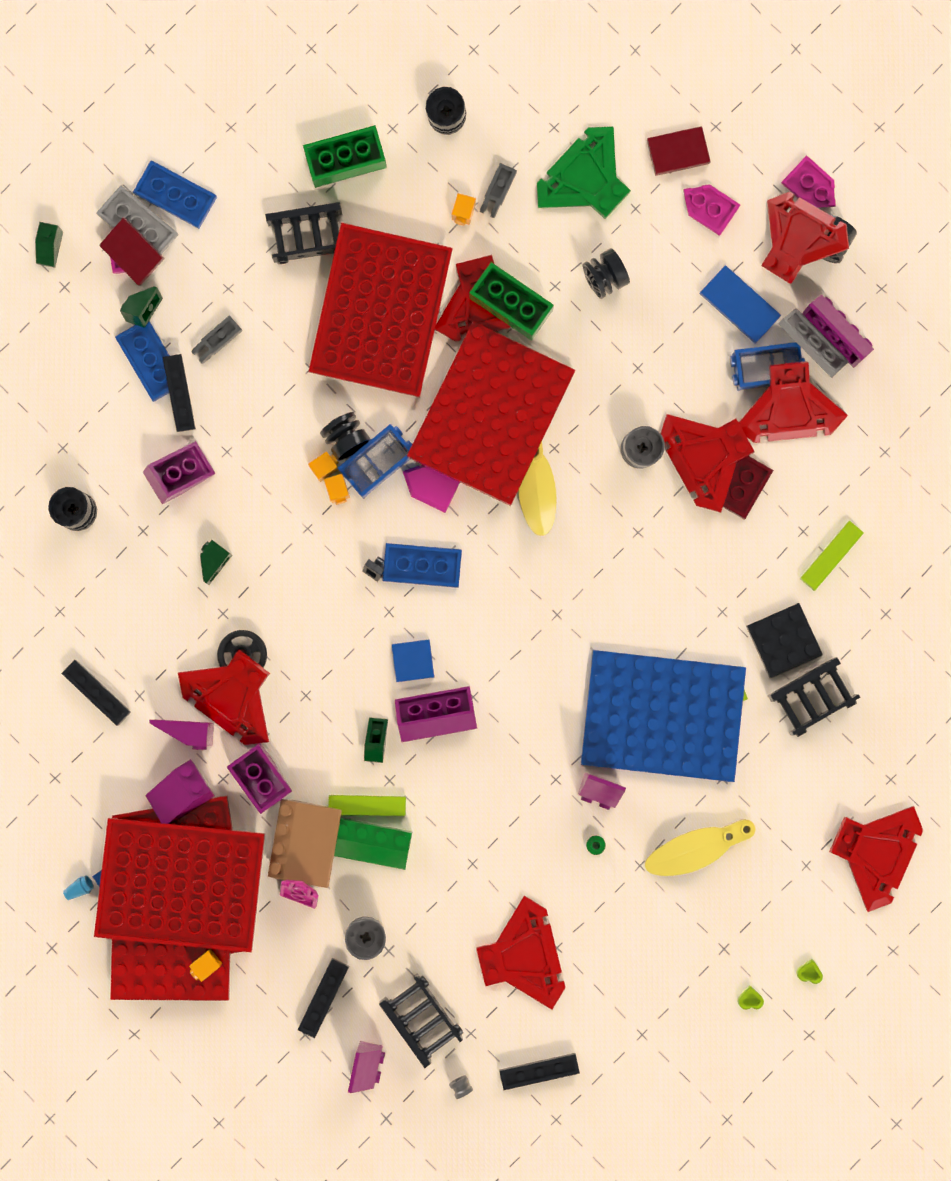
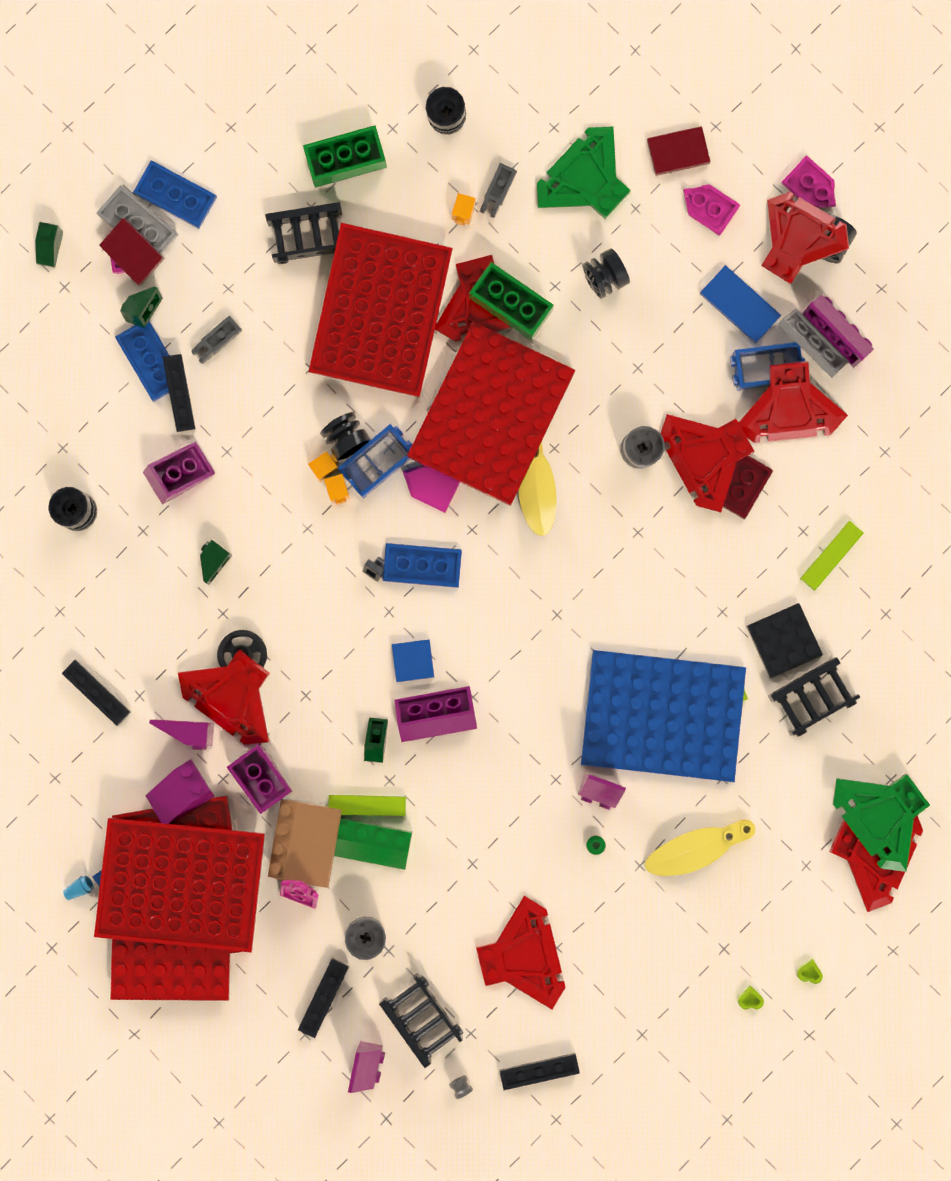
(205, 965): light orange brick -> none
(882, 816): none -> green plate

